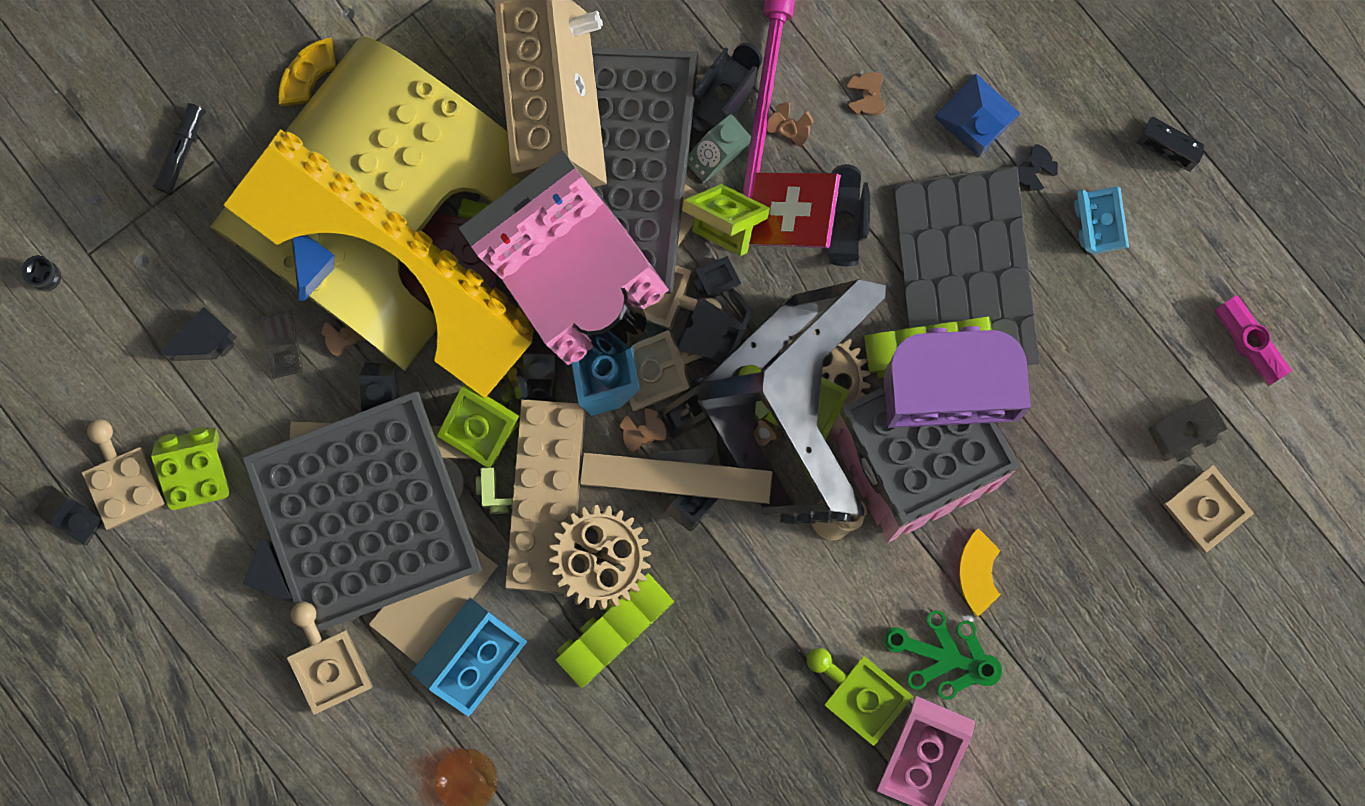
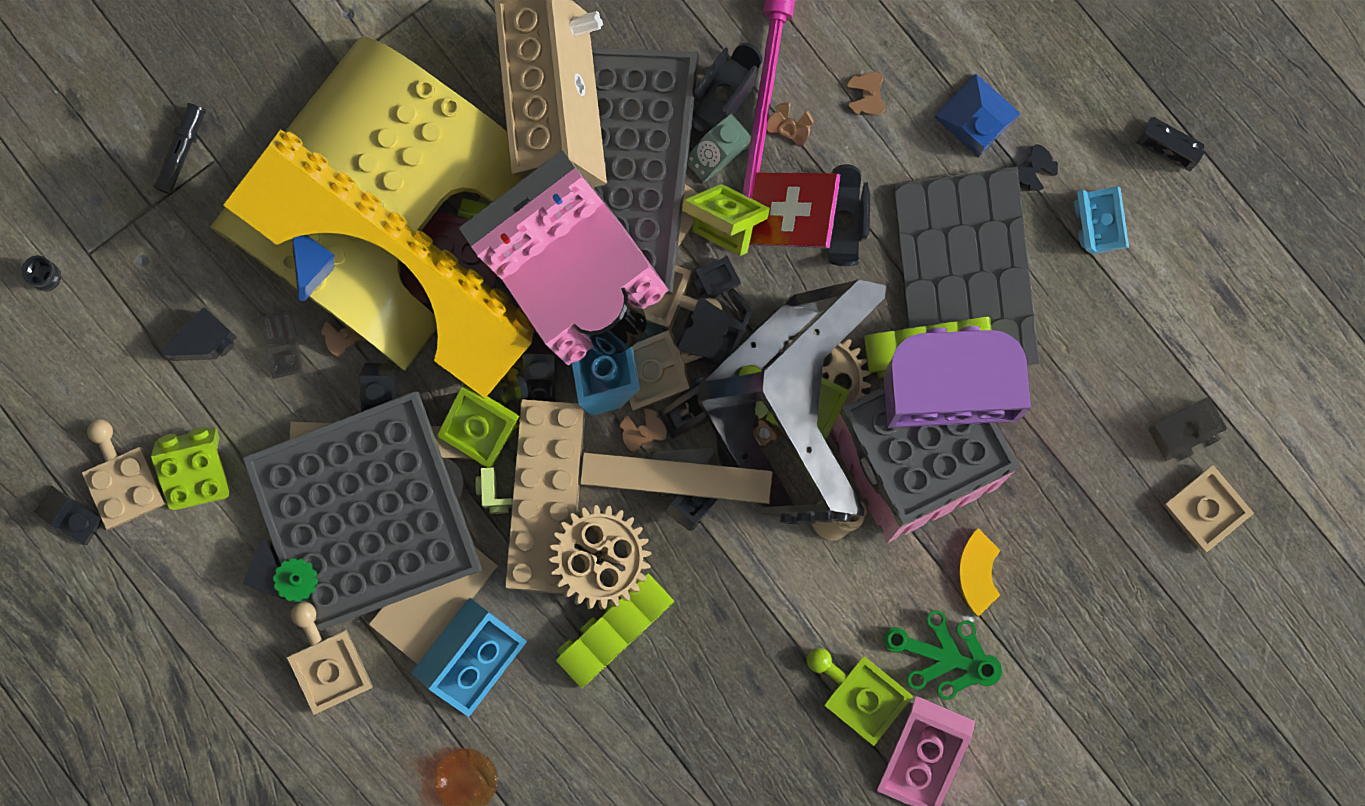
(295, 580): none -> green piece
(305, 71): yellow tile -> none
(1265, 356): dark pink piece -> none

